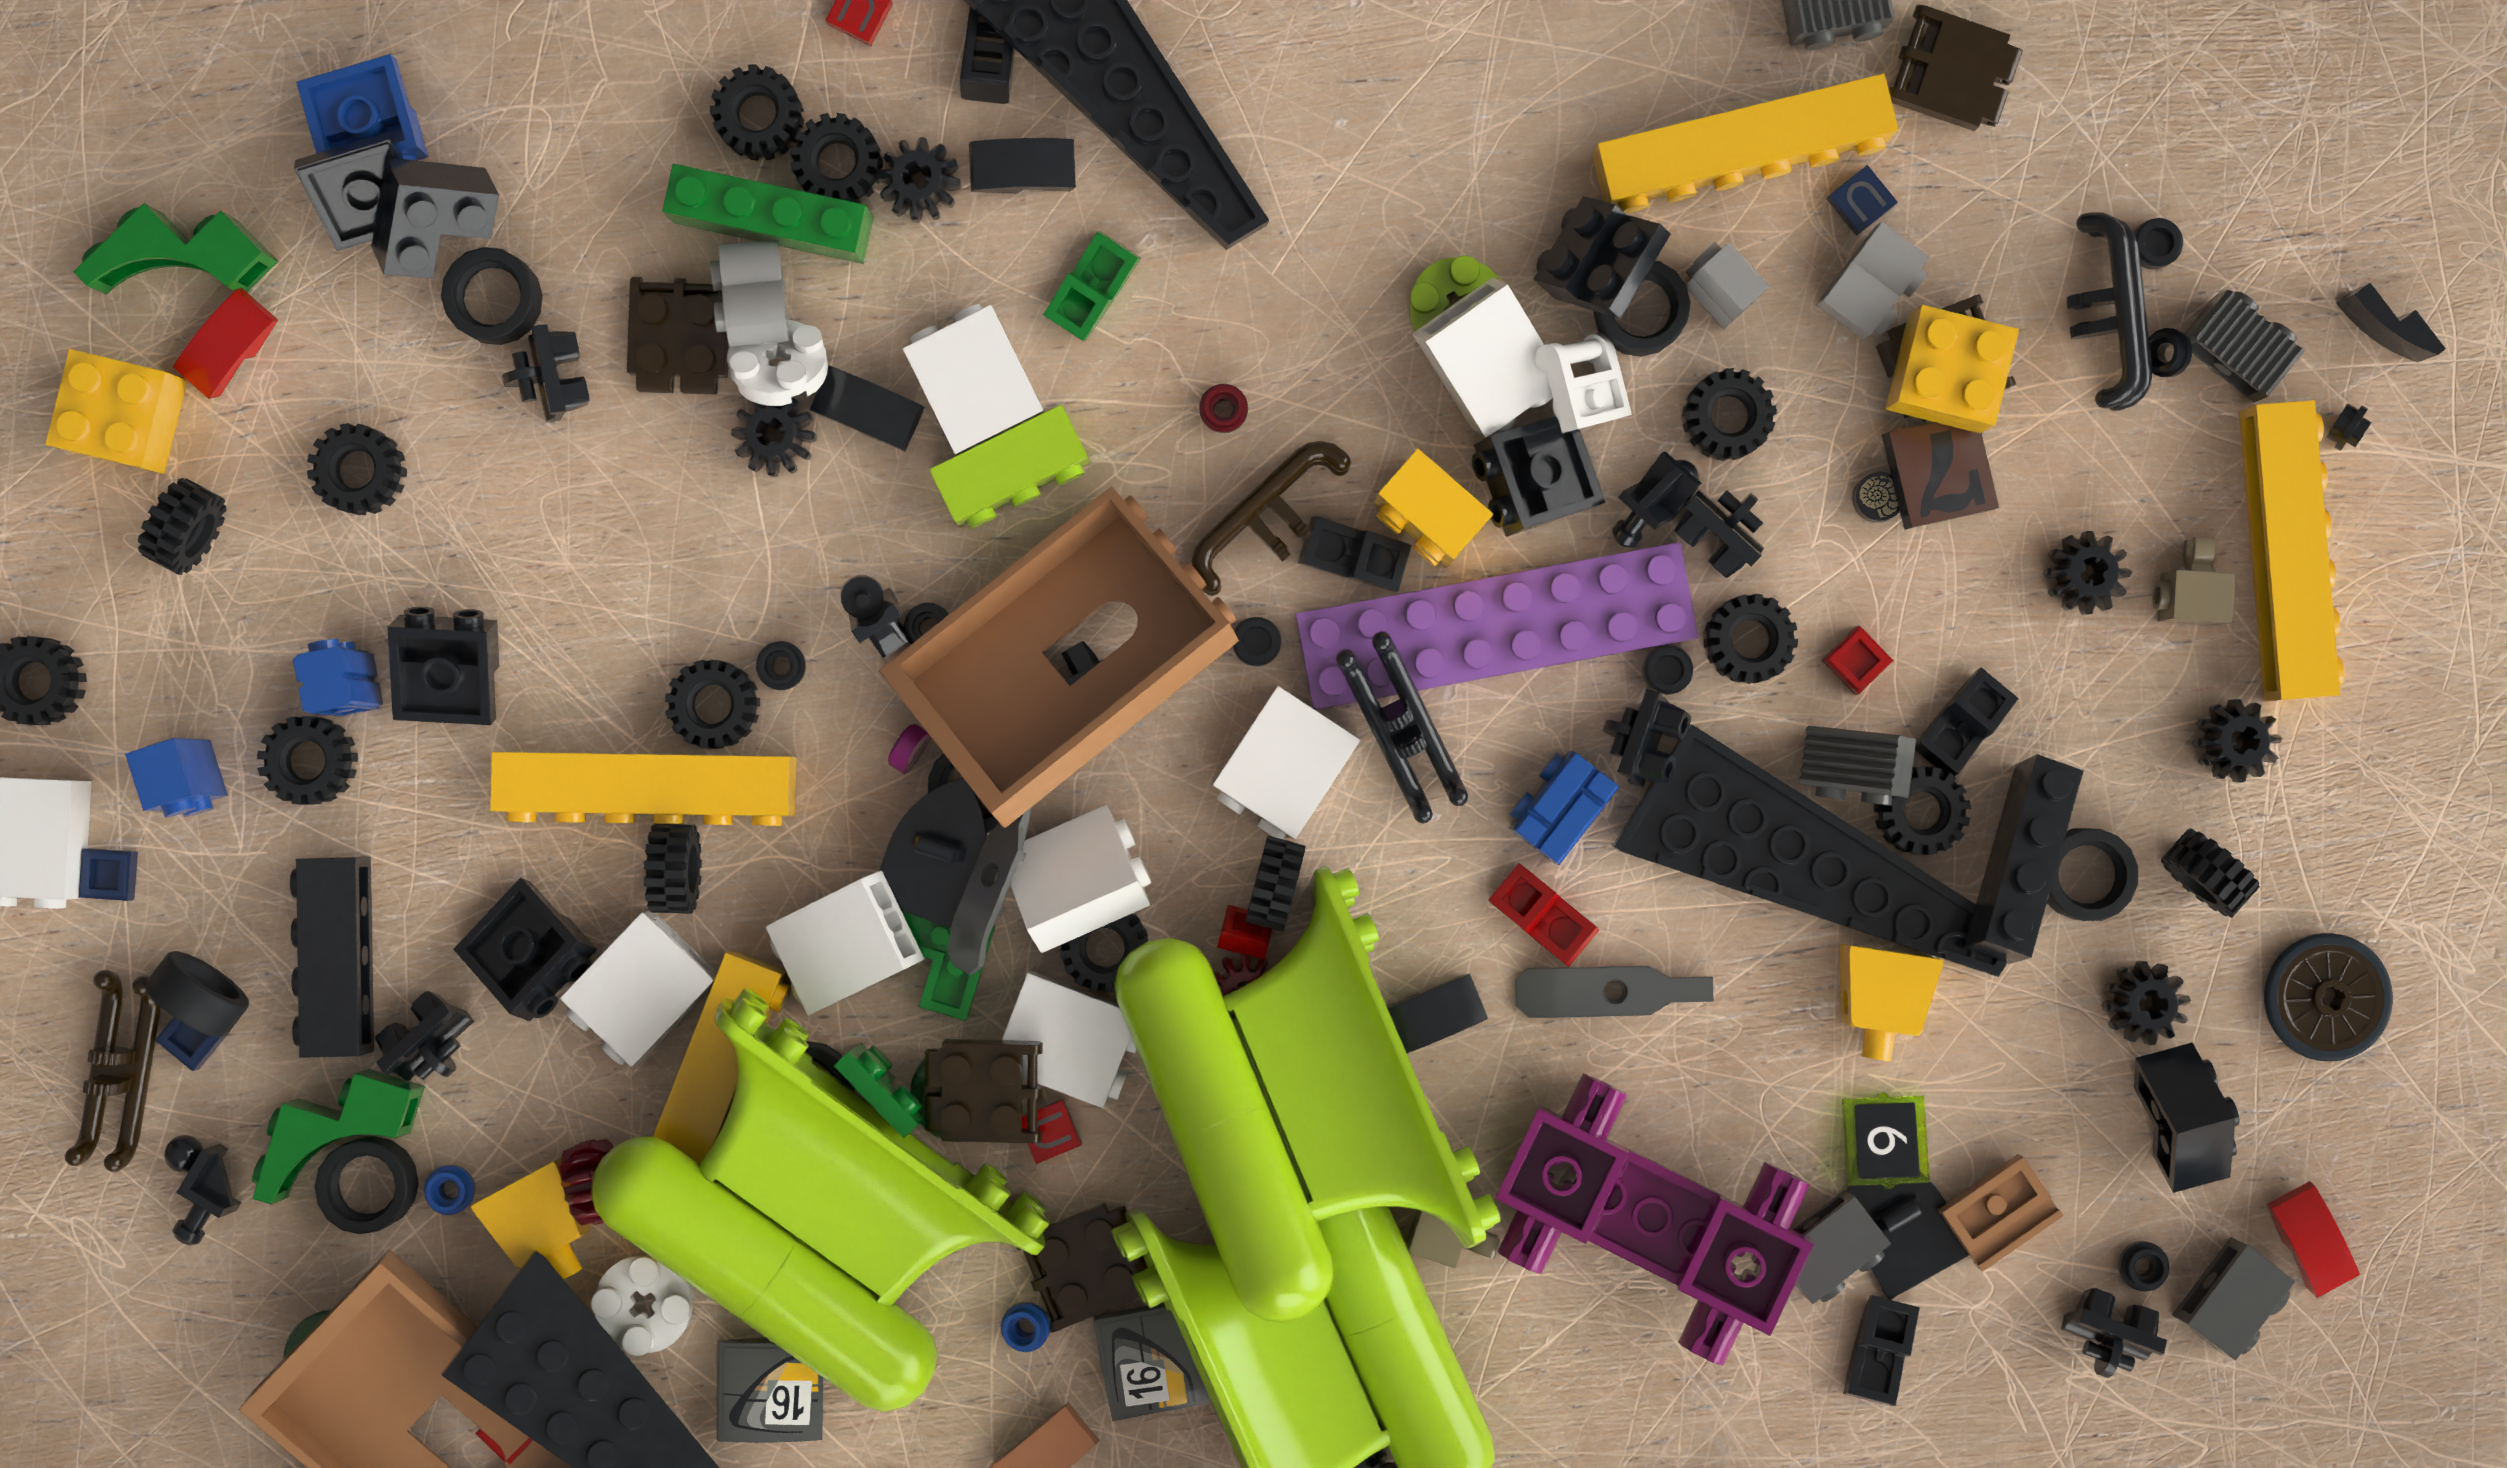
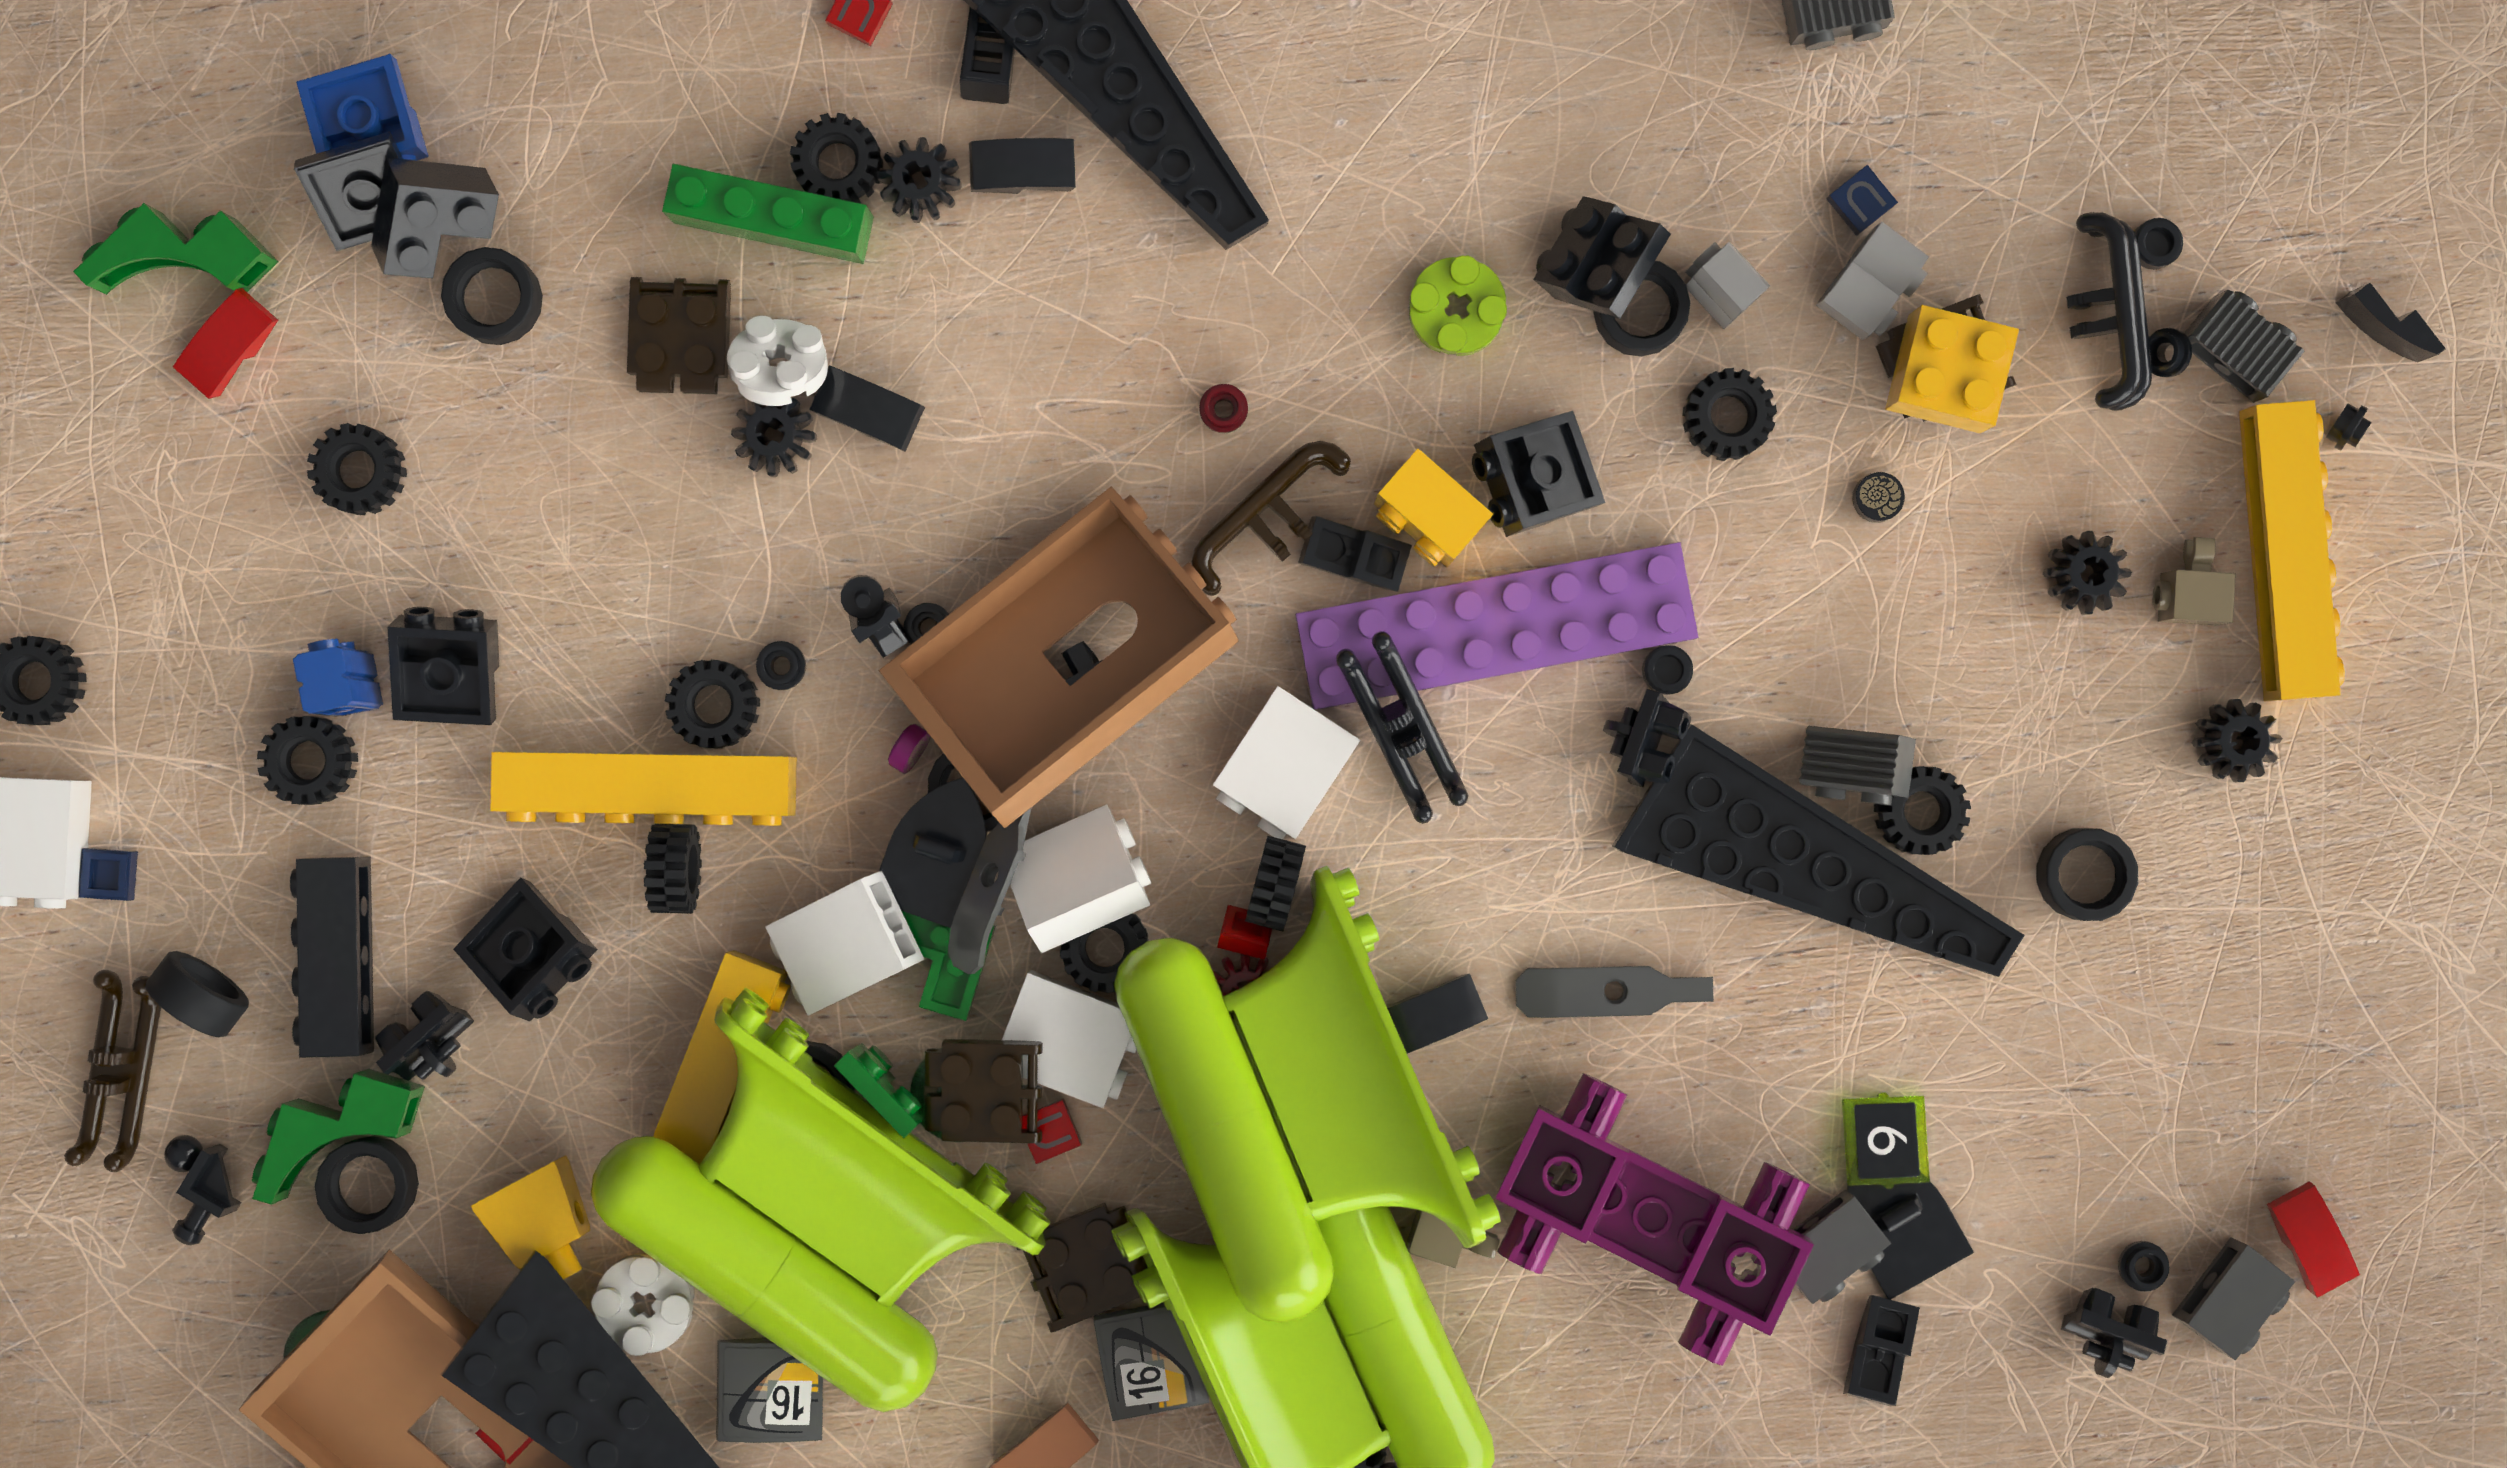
(116, 411): yellow brick -> none
(177, 776): blue brick -> none
(181, 526): black tyre -> none
(188, 1044): dark blue tile -> none
(435, 1193): blue plate -> none
(547, 351): black hips -> none
(577, 1174): dark red gear -> none
(639, 989): white brick -> none
(736, 92): black tyre -> none
(751, 293): light grey brick -> none
(972, 378): white brick -> none
(1011, 468): lime brick -> none
(1015, 1336): blue plate -> none
(1092, 286): green slope -> none
(1257, 642): black tile -> none
(1487, 357): white brick -> none
(1543, 915): red slope -> none
(1562, 806): blue brick -> none
(1587, 398): white plate -> none
(1656, 498): black piece -> none
(1738, 544): black hips -> none
(1746, 143): yellow brick -> none
(1780, 635): black tyre -> none
(1857, 660): red tile -> none
(1885, 994): yellow torso -> none
(1939, 473): reddish brown tile -> none
(1955, 70): dark brown plate -> none
(1965, 722): black slope -> none
(2000, 1212): medium nougat plate -> none
(2023, 859): black brick -> none
(2164, 1007): black gear -> none
(2189, 1116): black brick -> none
(2210, 872): black tyre -> none
(2355, 1013): dark brown wheel -> none

